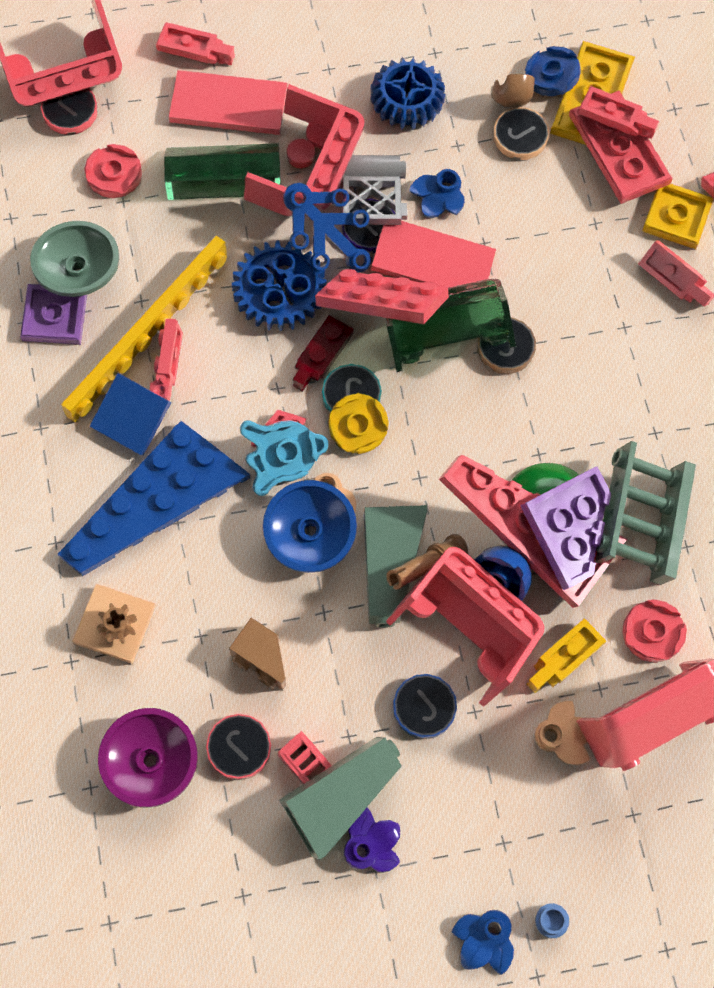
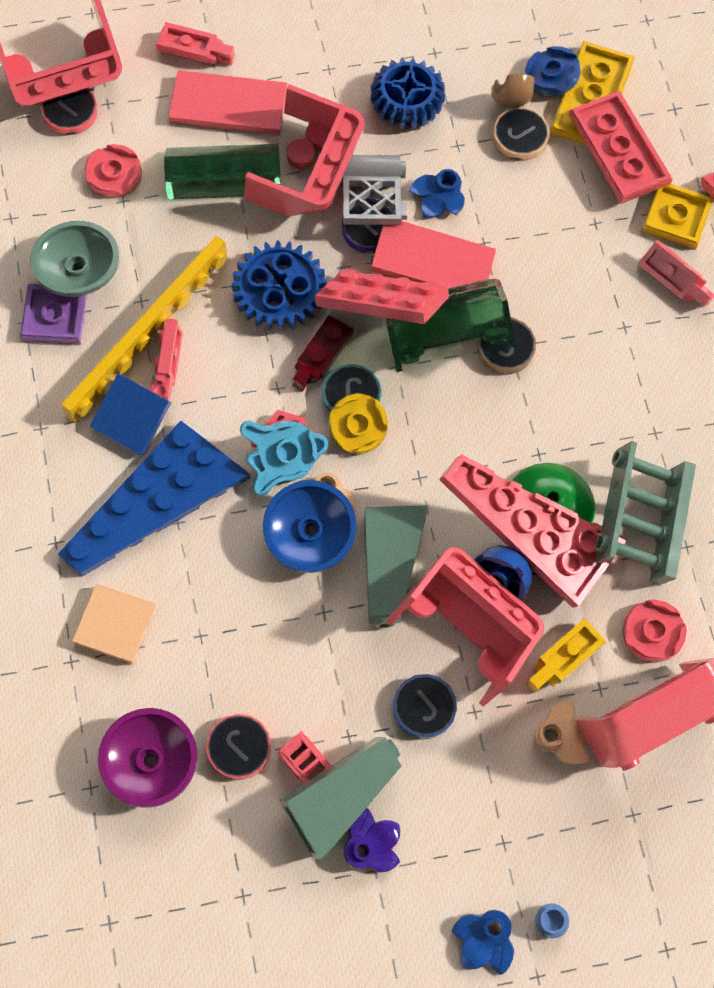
(108, 623): medium nougat gear -> none
(260, 651): medium nougat slope -> none
(324, 225): blue plant -> none
(420, 565): medium nougat pin -> none
(570, 525): plate -> none
(617, 113): coral hinge -> none

